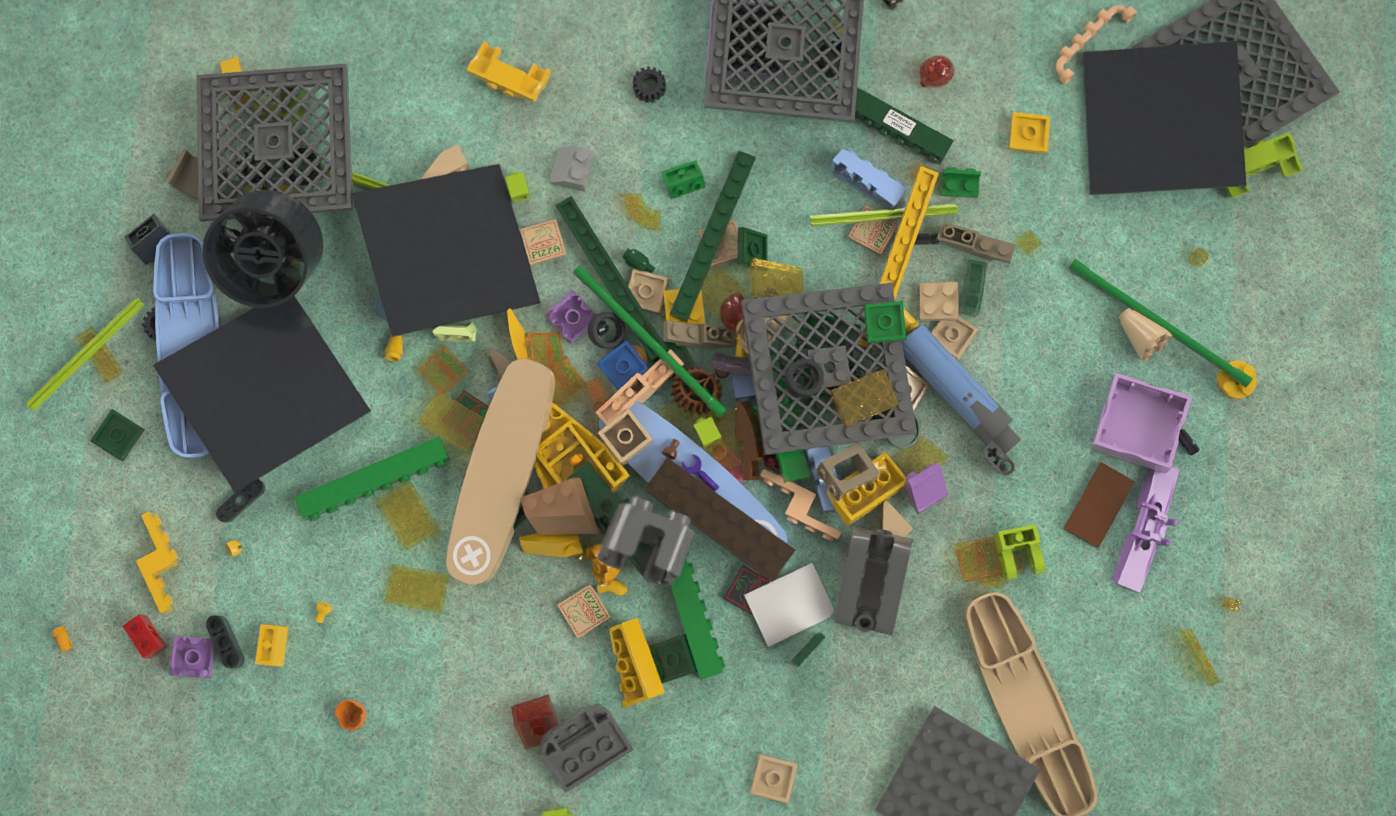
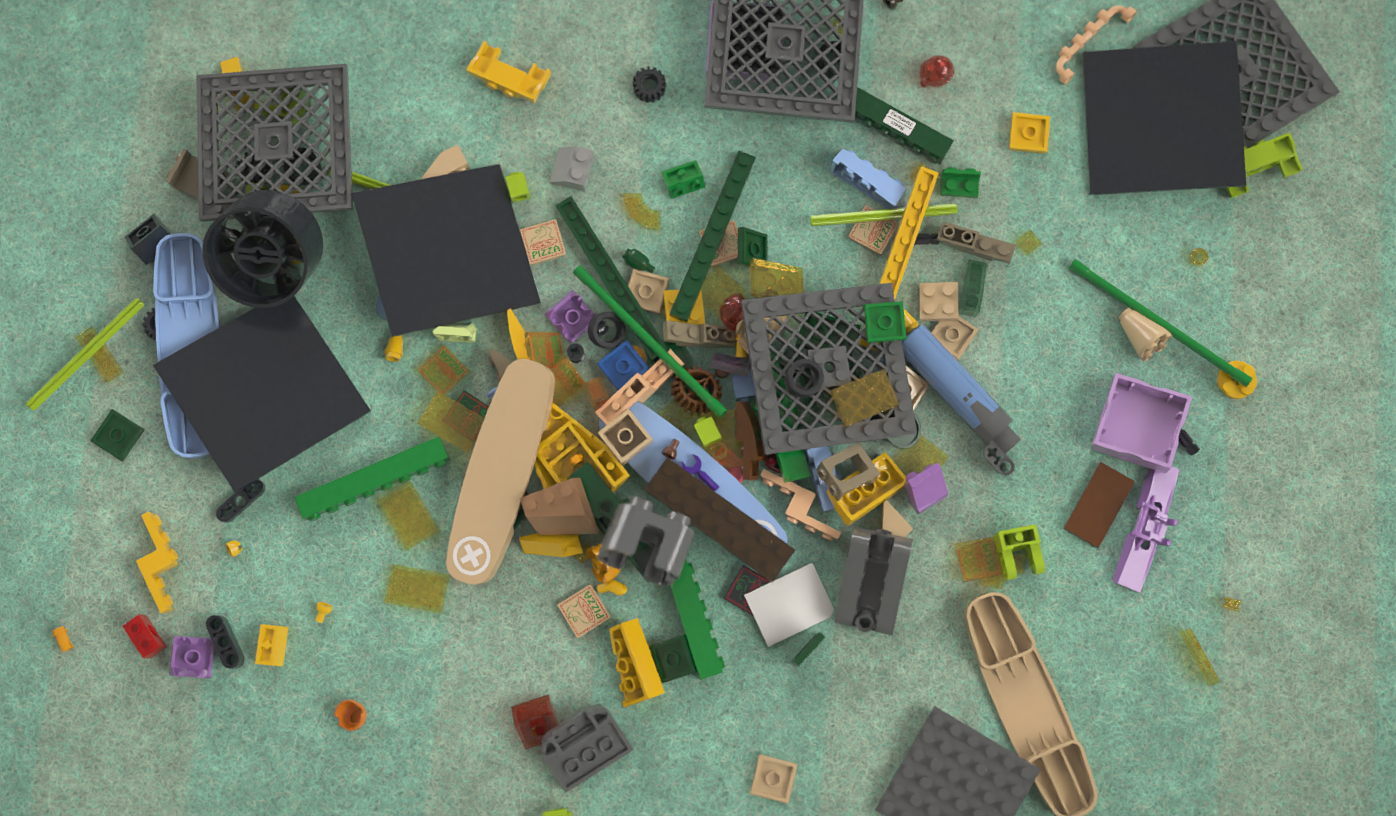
(573, 348): none -> black bush

